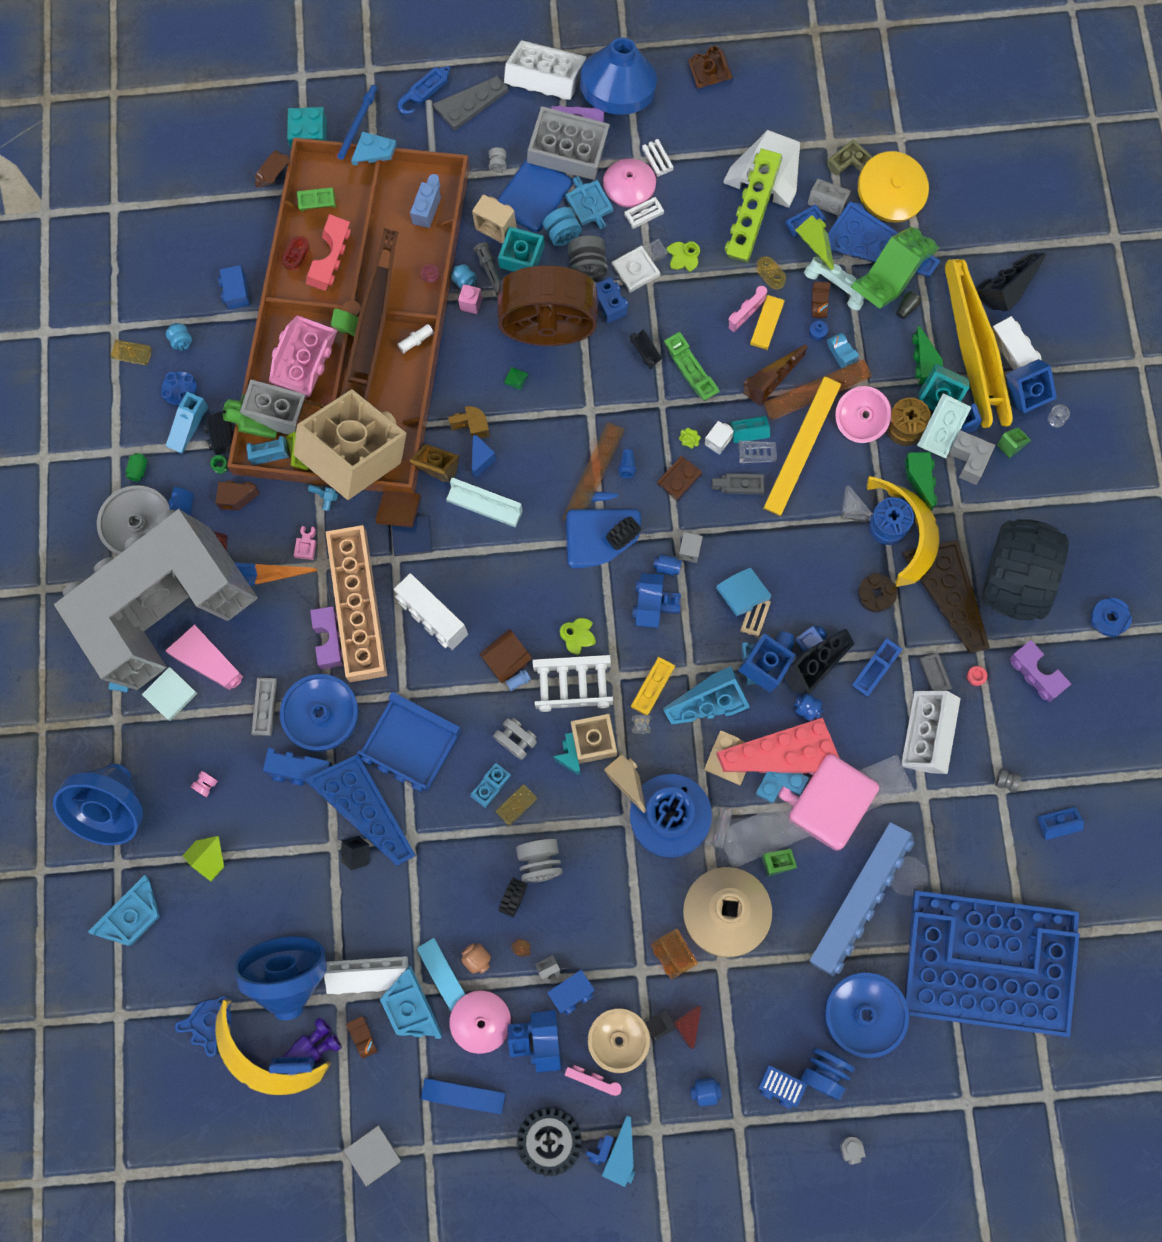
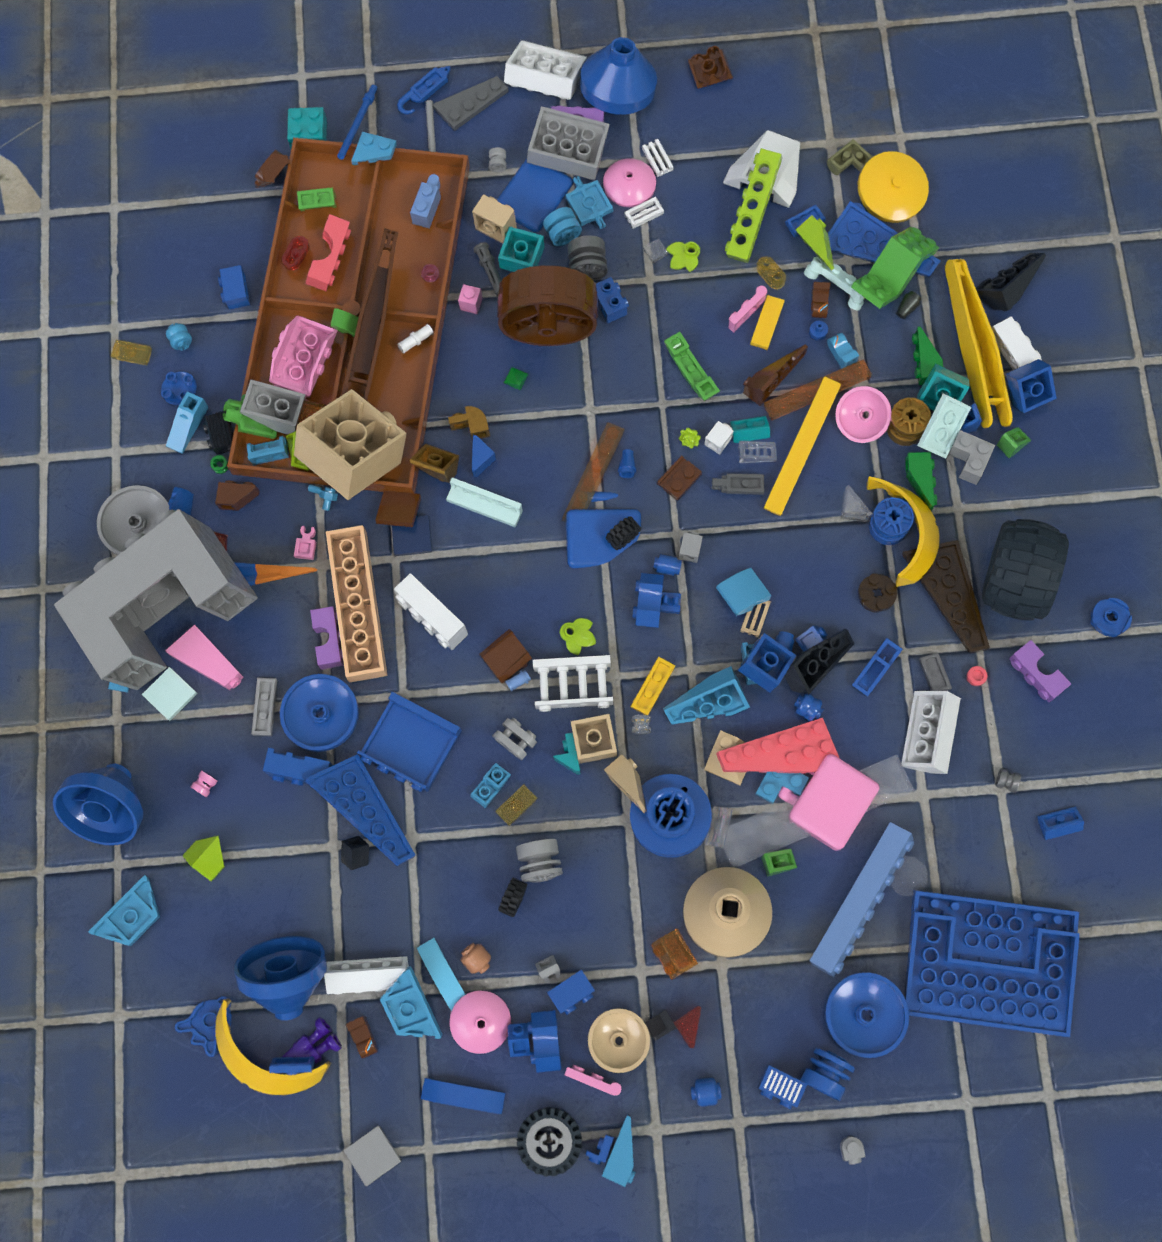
(136, 467): green brick -> none
(463, 275): dark azure piece -> none
(521, 948): clear orange plate -> none
(635, 269): white tile -> none
(645, 348): black hinge -> none
(828, 197): light grey bracket -> none
(1060, 411): clear wheel -> none

